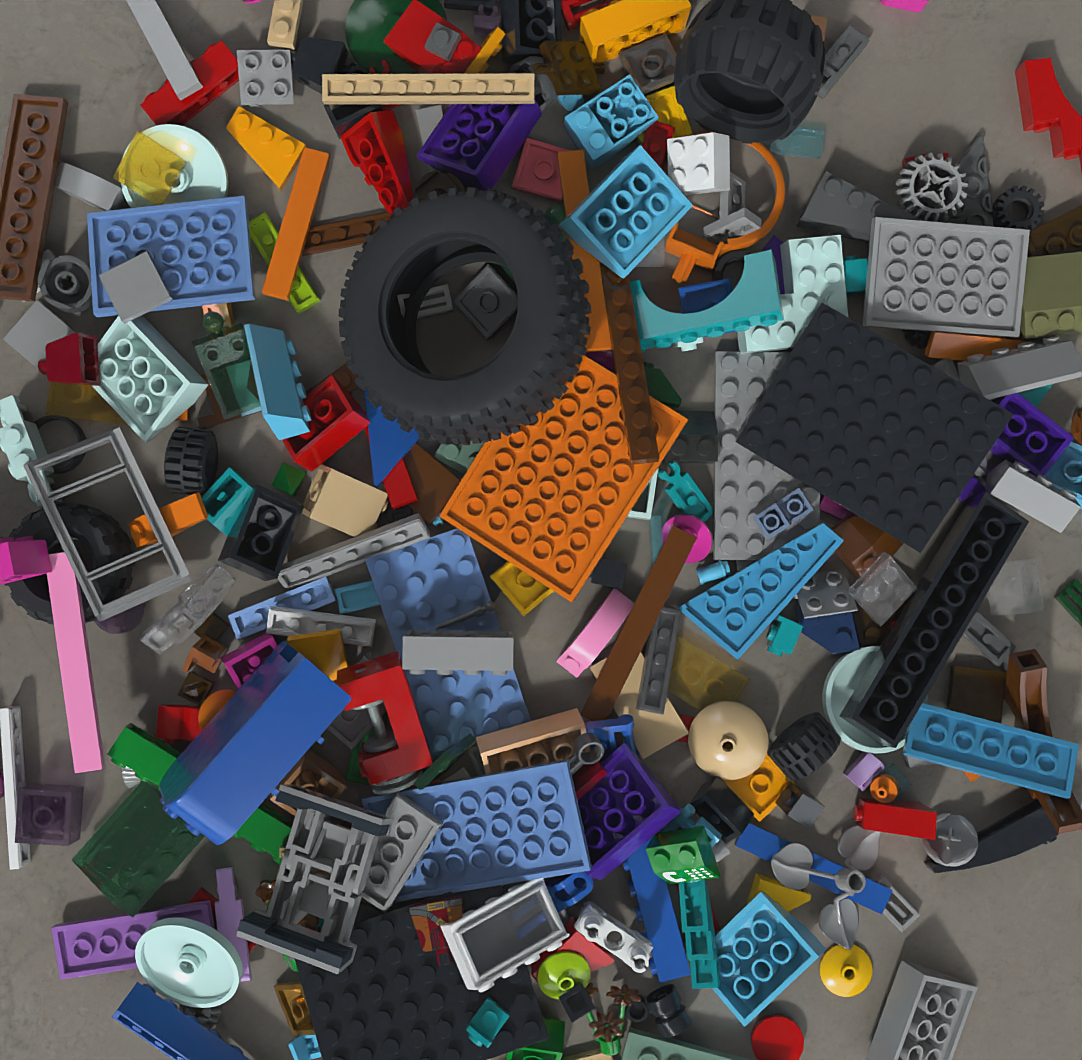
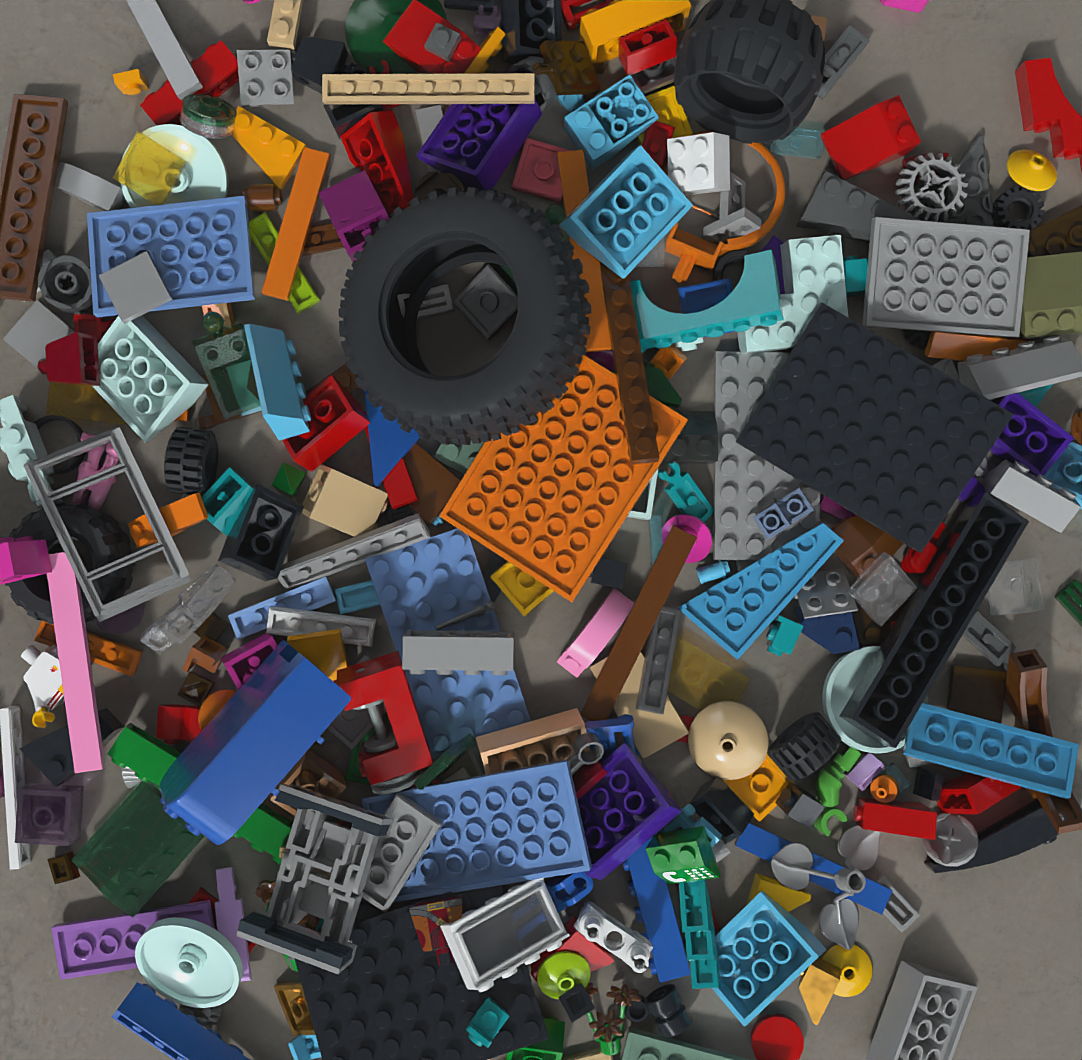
(44, 682): none -> white torso
(54, 754): none -> black wedge
(63, 868): none -> dark brown tile
(90, 467): none -> bright pink piece
(91, 325): none -> red plate
(101, 649): none -> orange tile
(130, 82): none -> light orange plate
(208, 116): none -> piece
(263, 197): none -> reddish brown brick
(354, 210): none -> magenta slope
(647, 47): none -> red brick
(669, 360): none -> orange plate
(817, 987): none -> slope
(828, 787): none -> bright green piece
(871, 138): none -> red slope
(919, 562): none -> red arm
(928, 784): none -> black plate
(972, 794): none -> red slope
(1031, 170): none -> yellow dish

